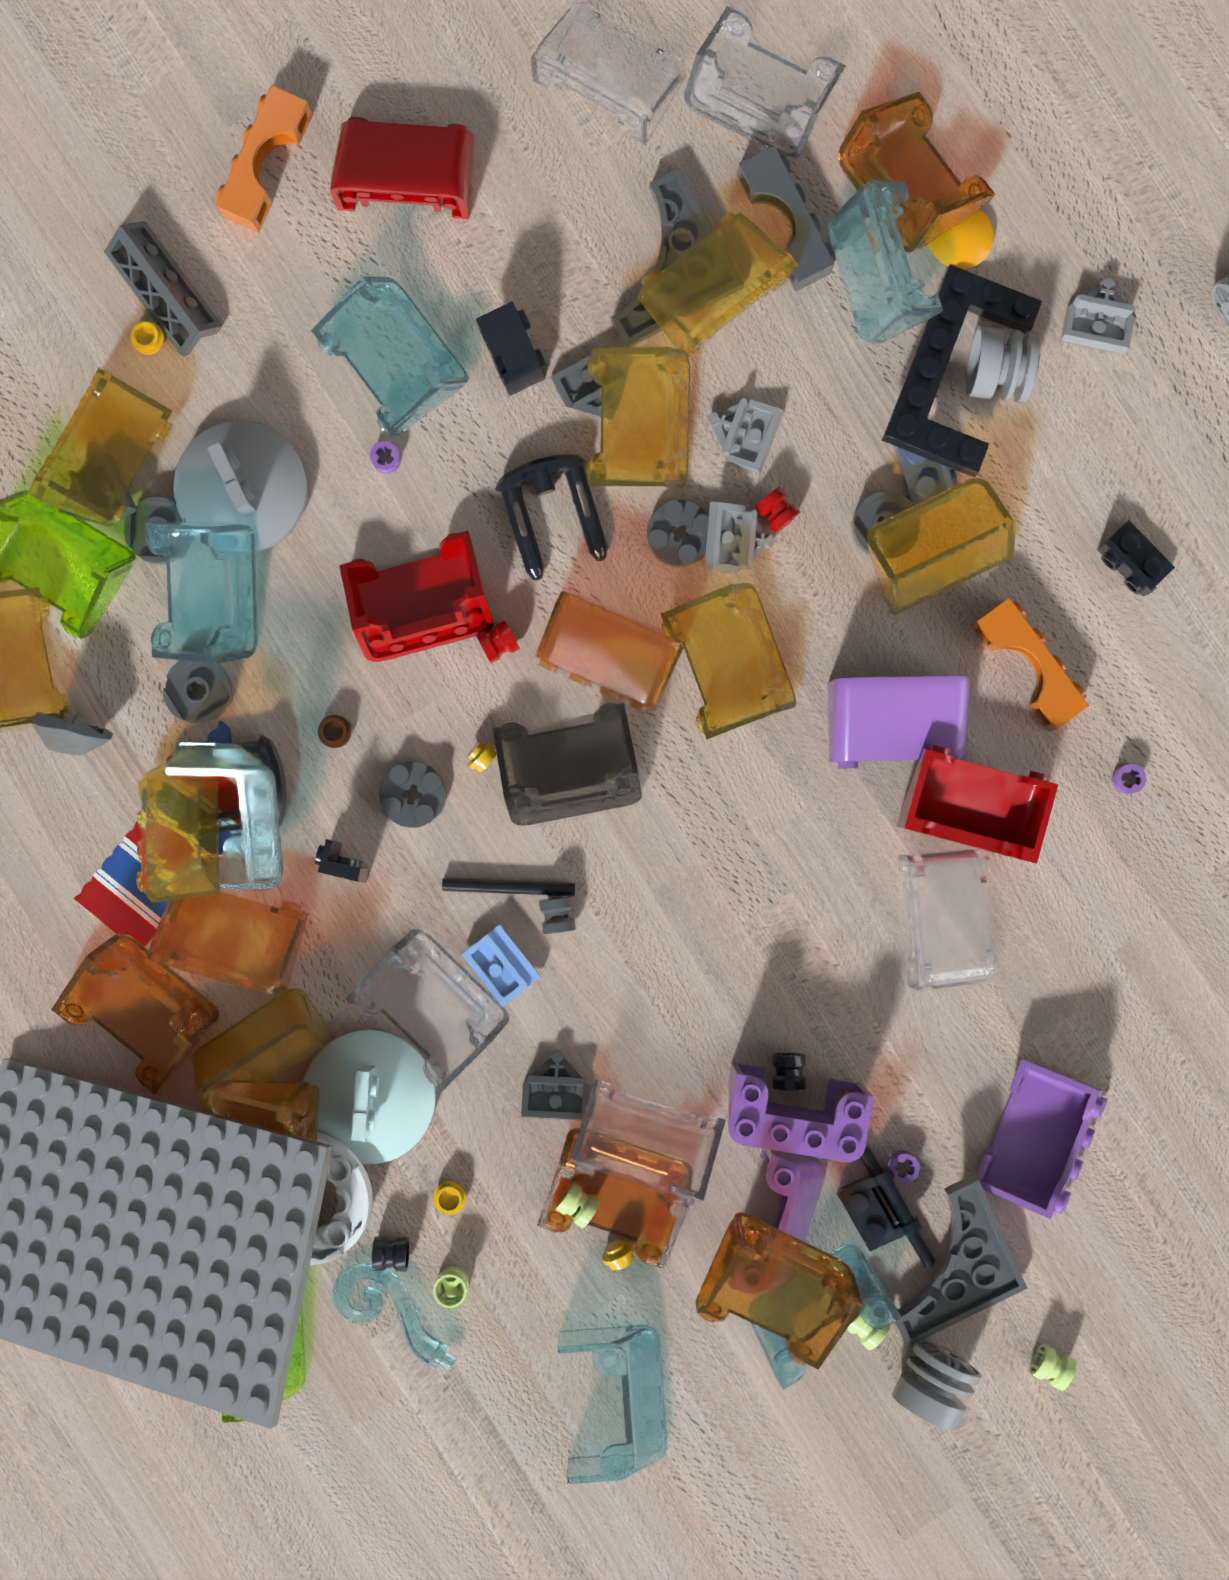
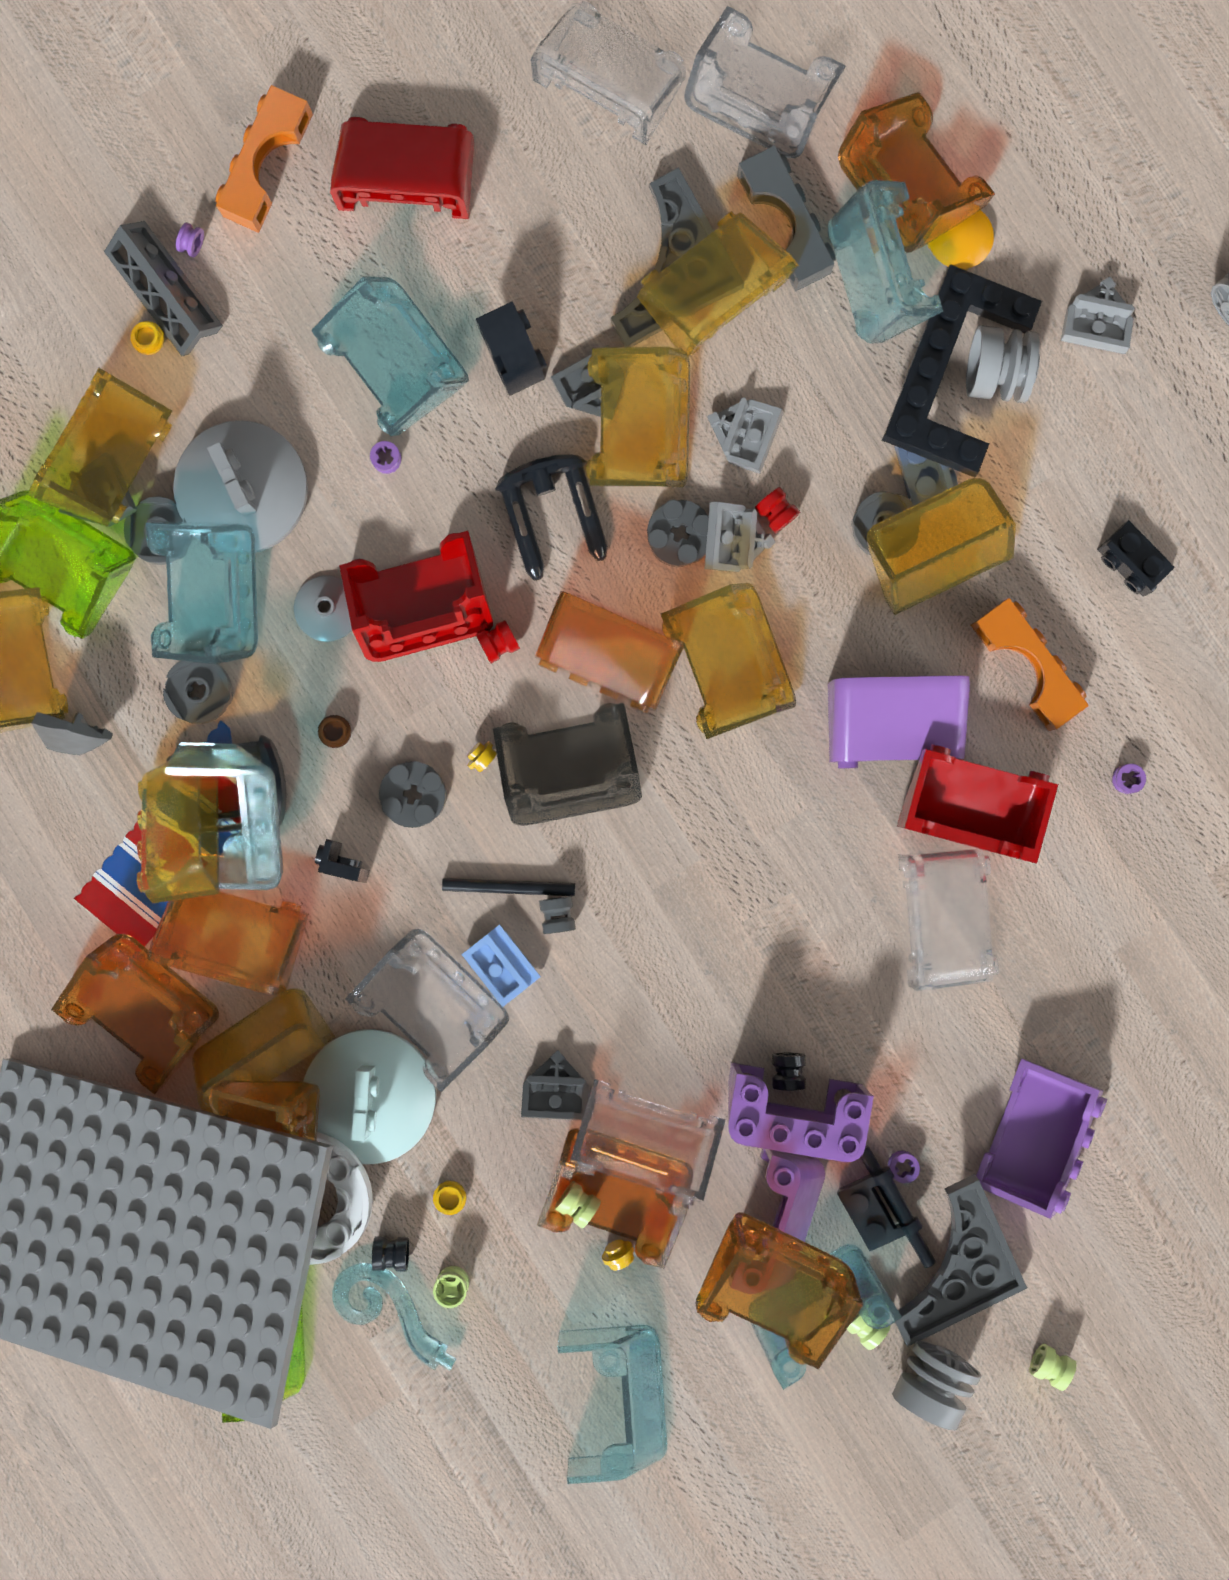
(189, 239): none -> medium lavender bush
(318, 625): none -> light grey dish

